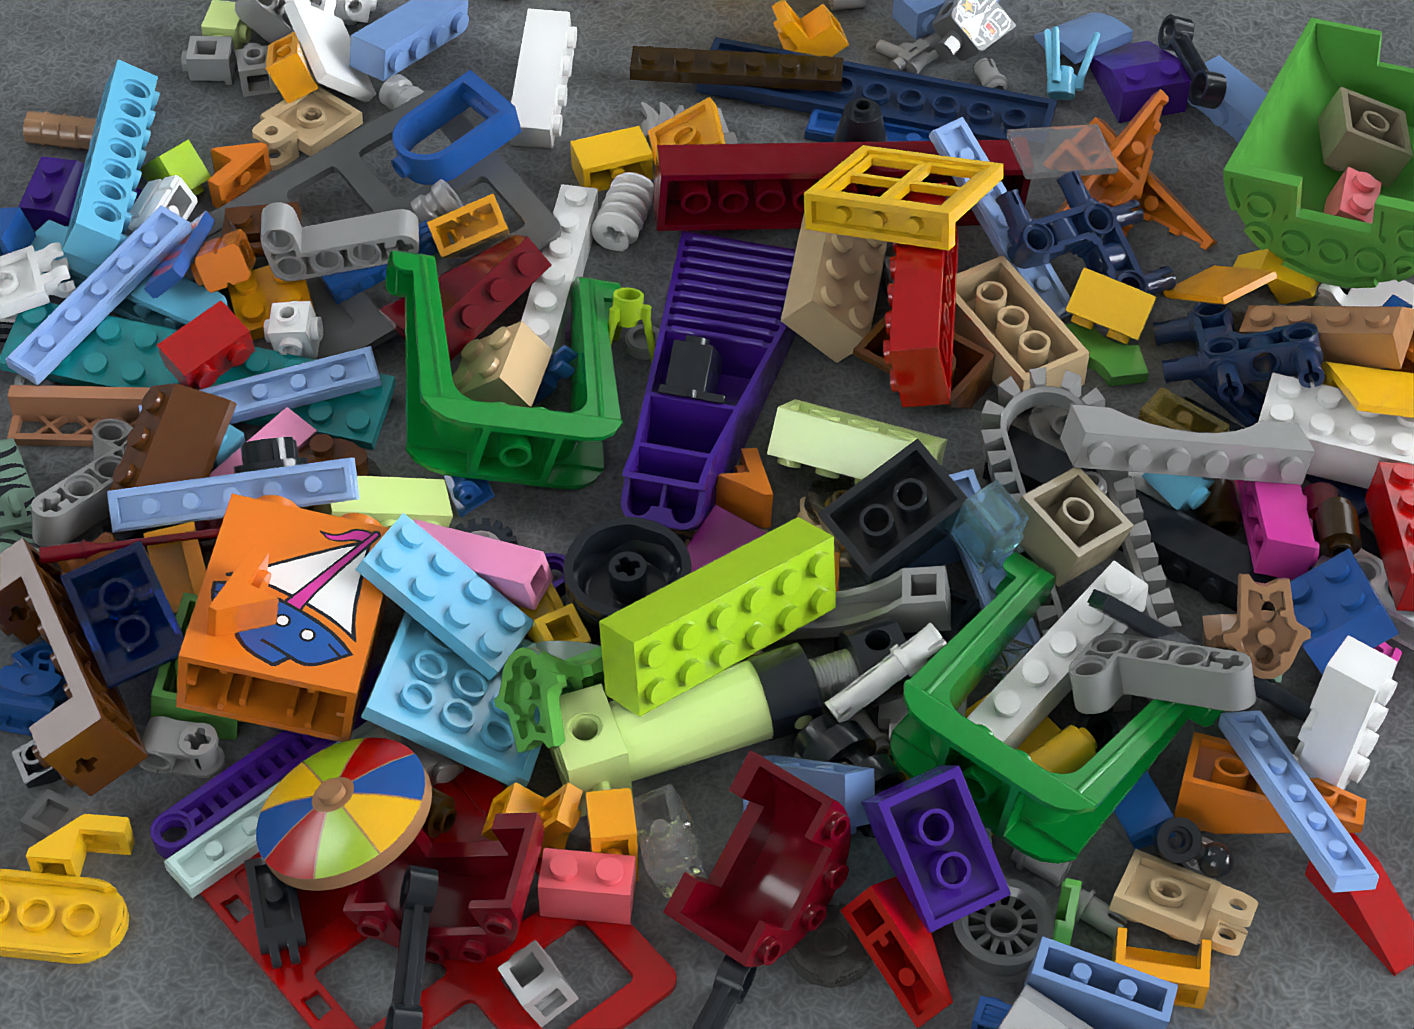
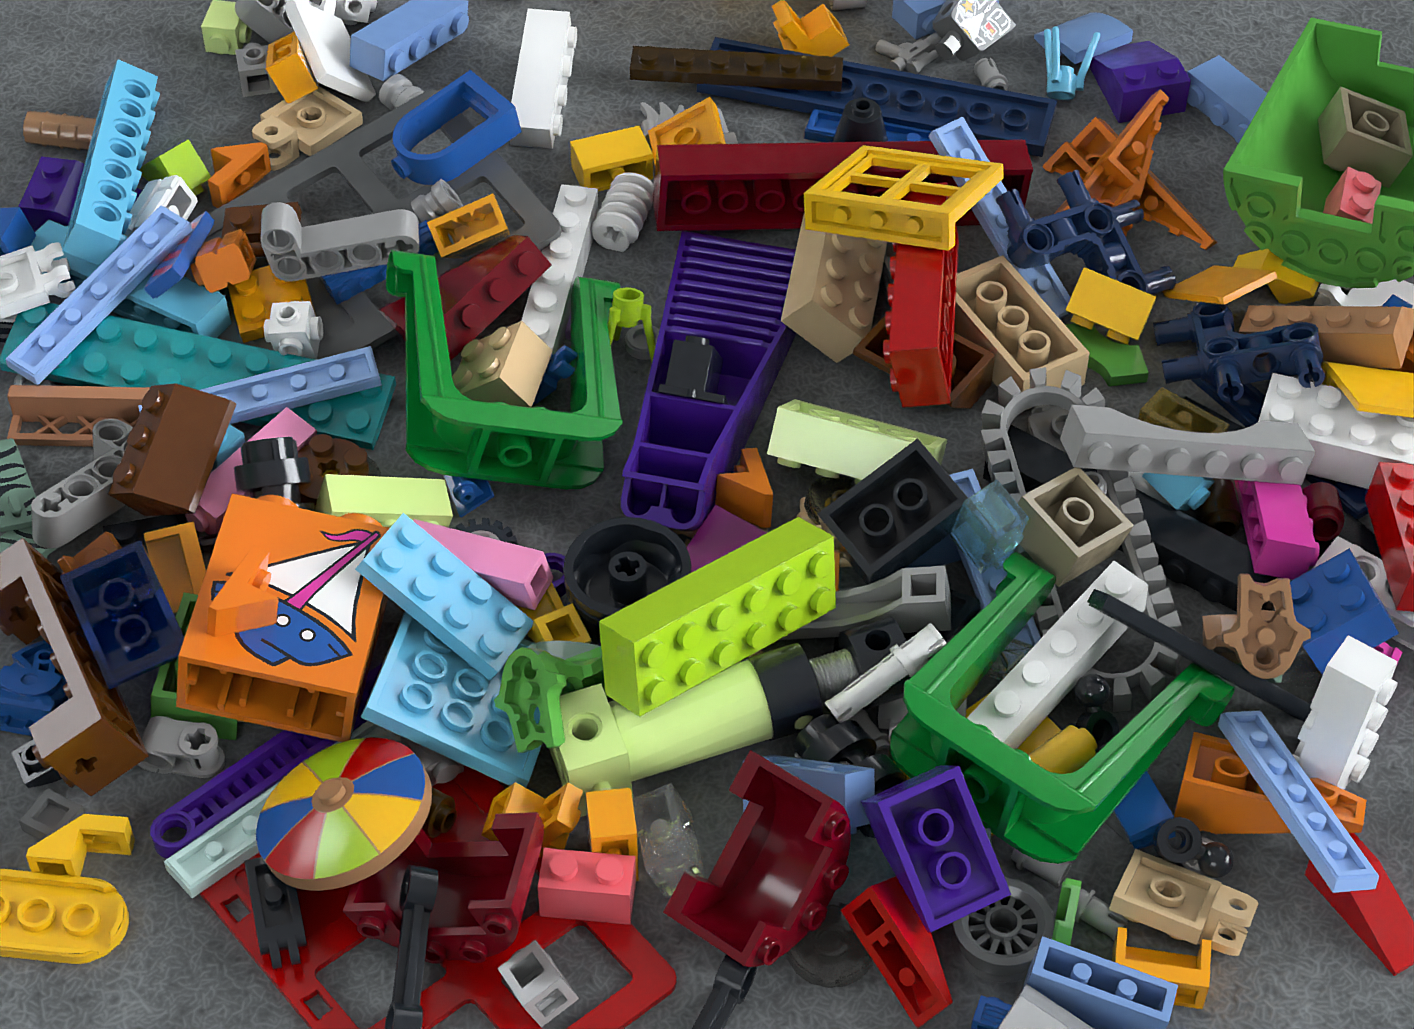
(86, 549): dark red piece -> none
(206, 347): red brick -> none
(209, 496): light blue tile -> none
(210, 59): light grey brick -> none
(1060, 150): clear piece -> none
(1160, 671): light grey beam -> none
(1206, 87): black piece -> none
(1337, 527): dark brown brick -> none

